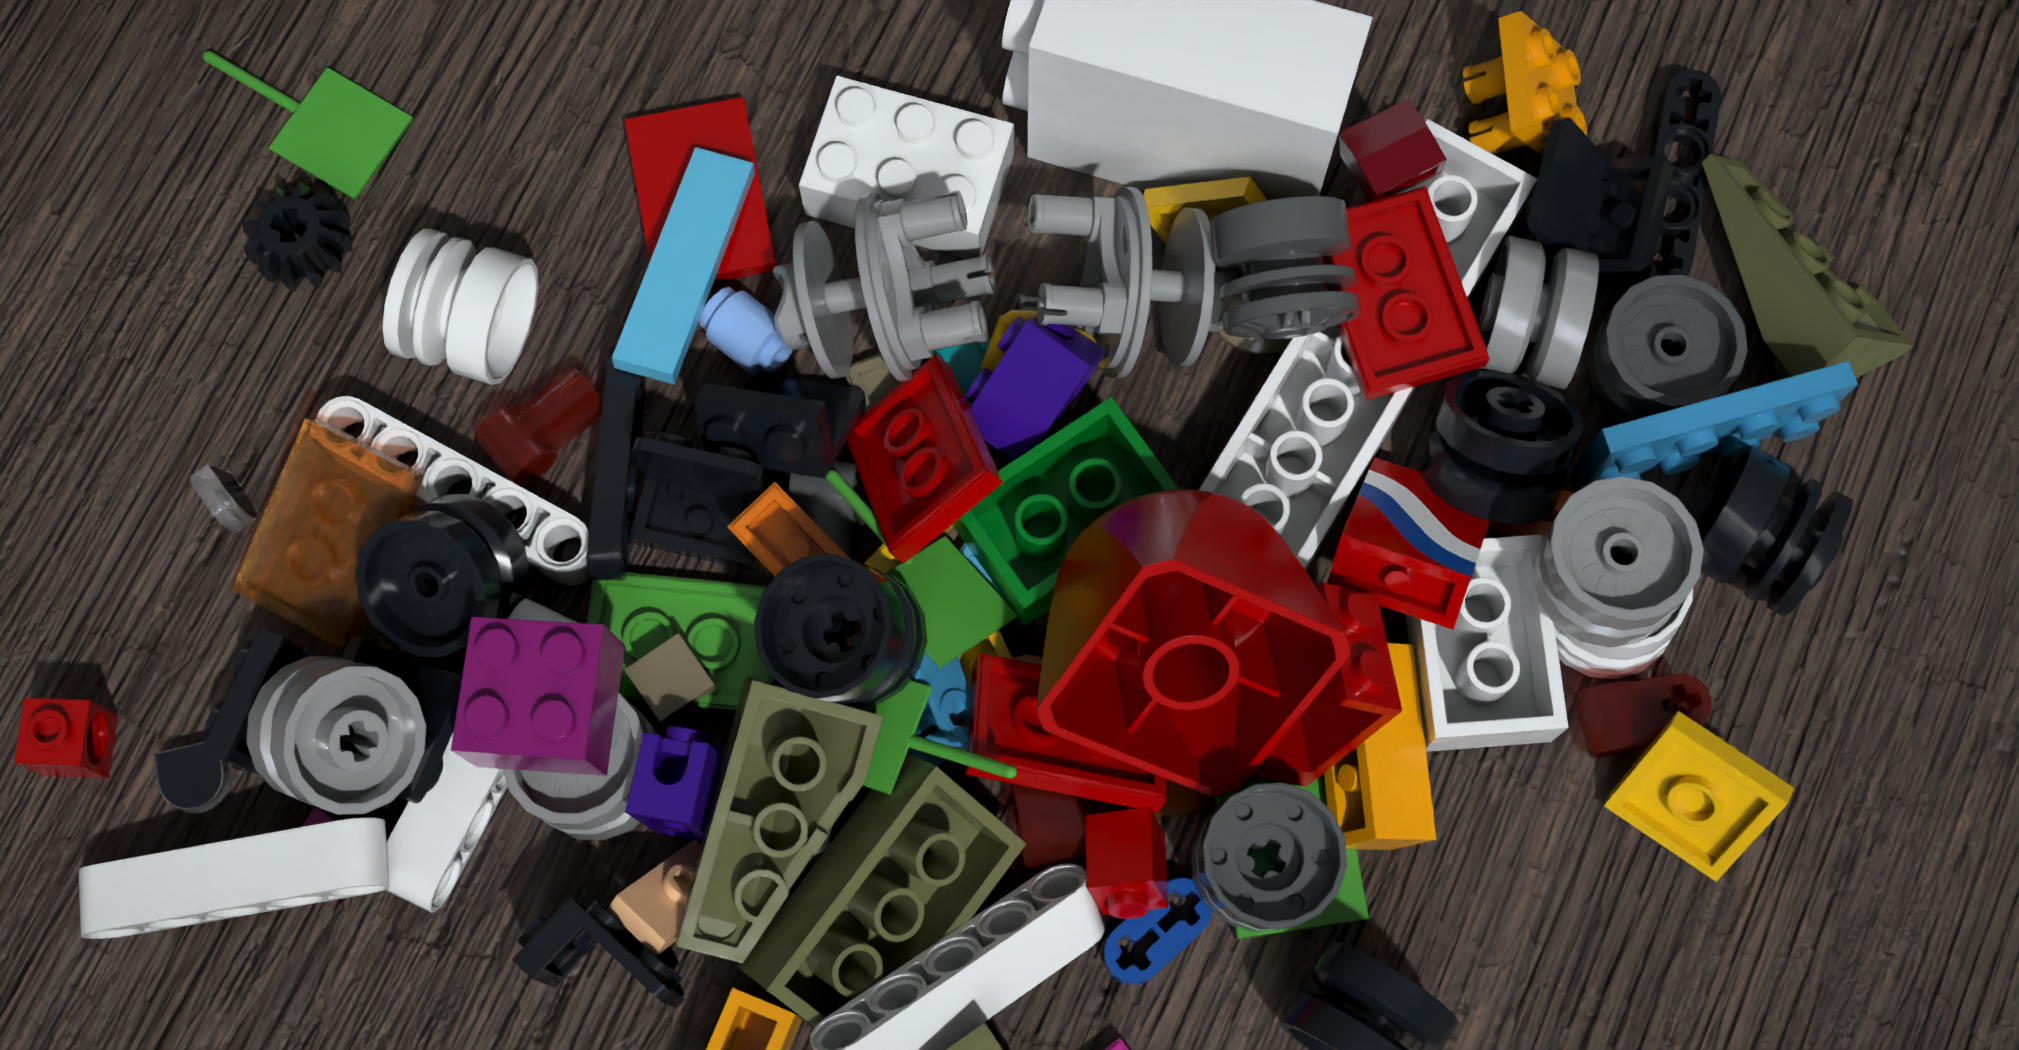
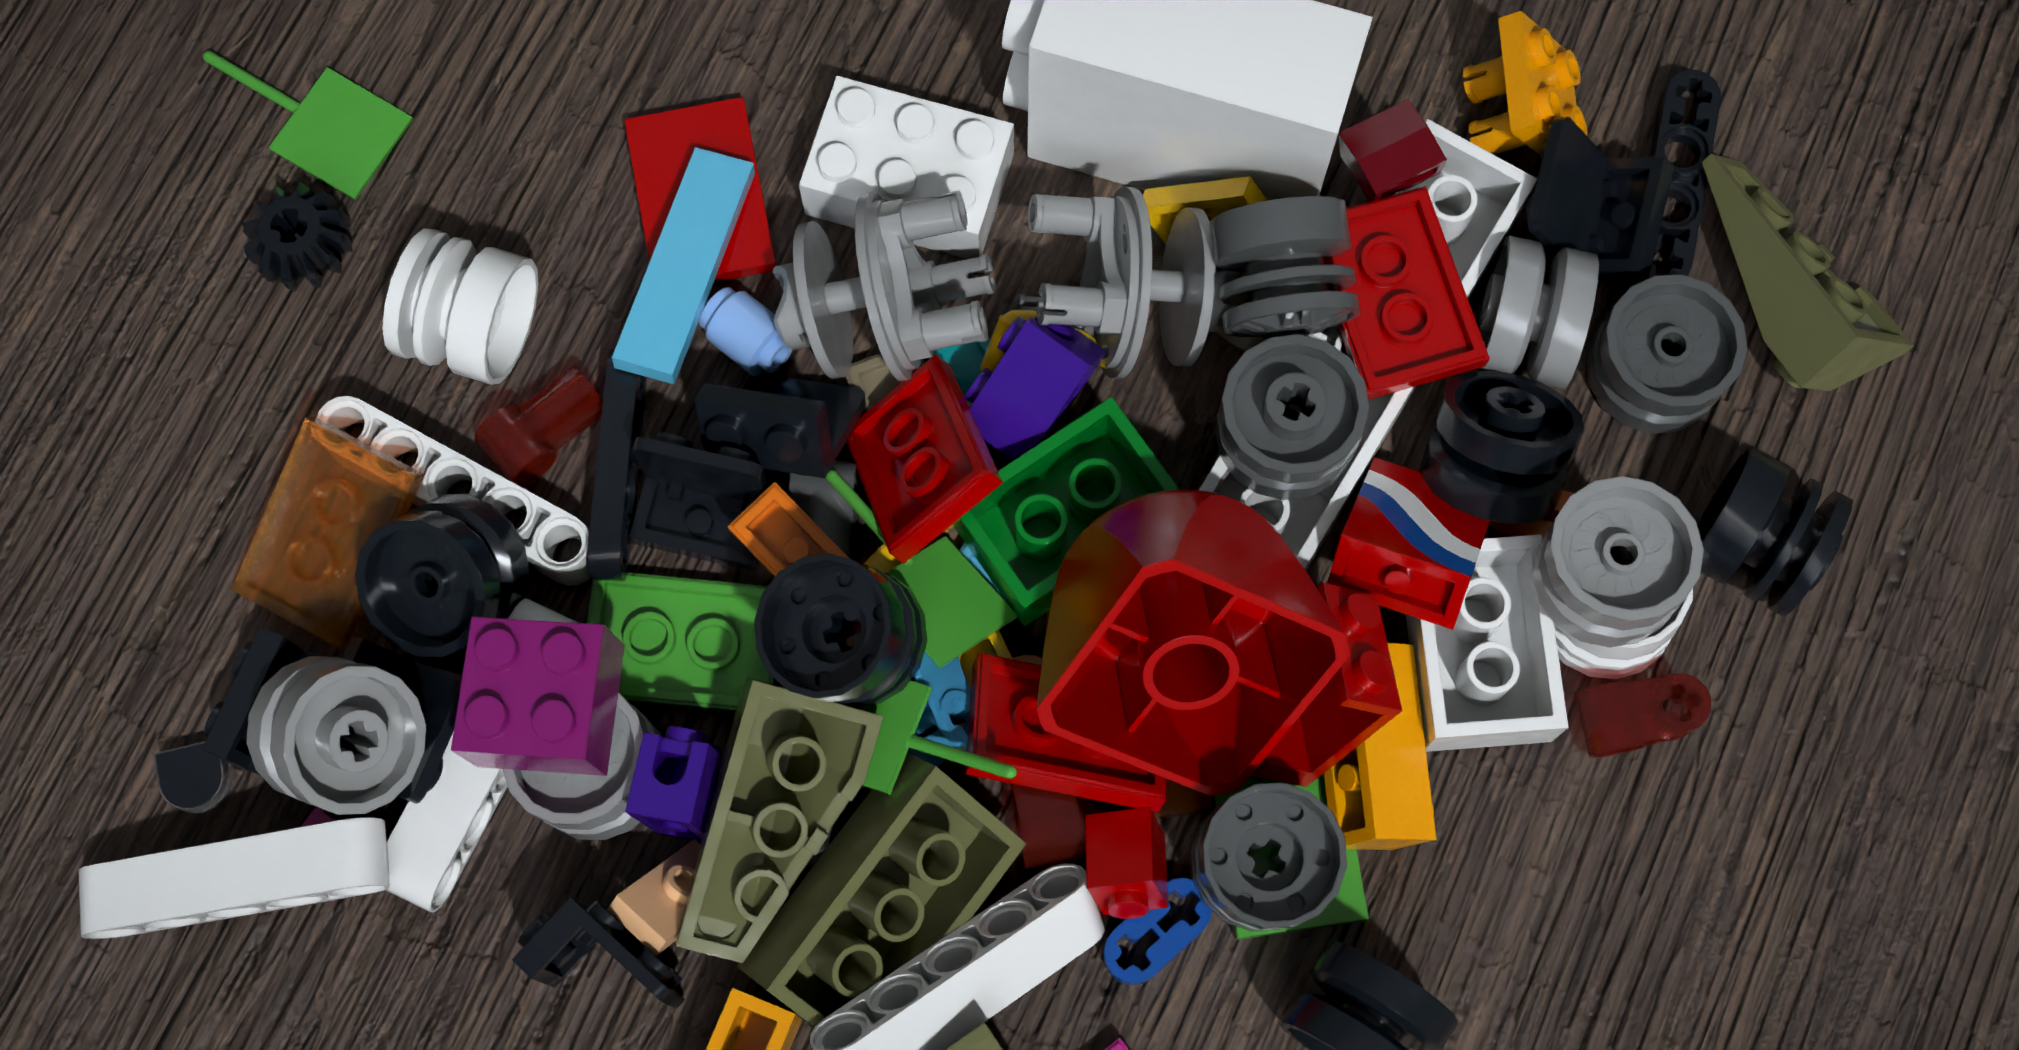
(66, 738): red brick -> none
(224, 497): clear tile -> none
(670, 679): dark tan tile -> none
(1298, 380): none -> dark grey wheel
(1698, 796): yellow tile -> none
(1722, 424): dark azure plate -> none

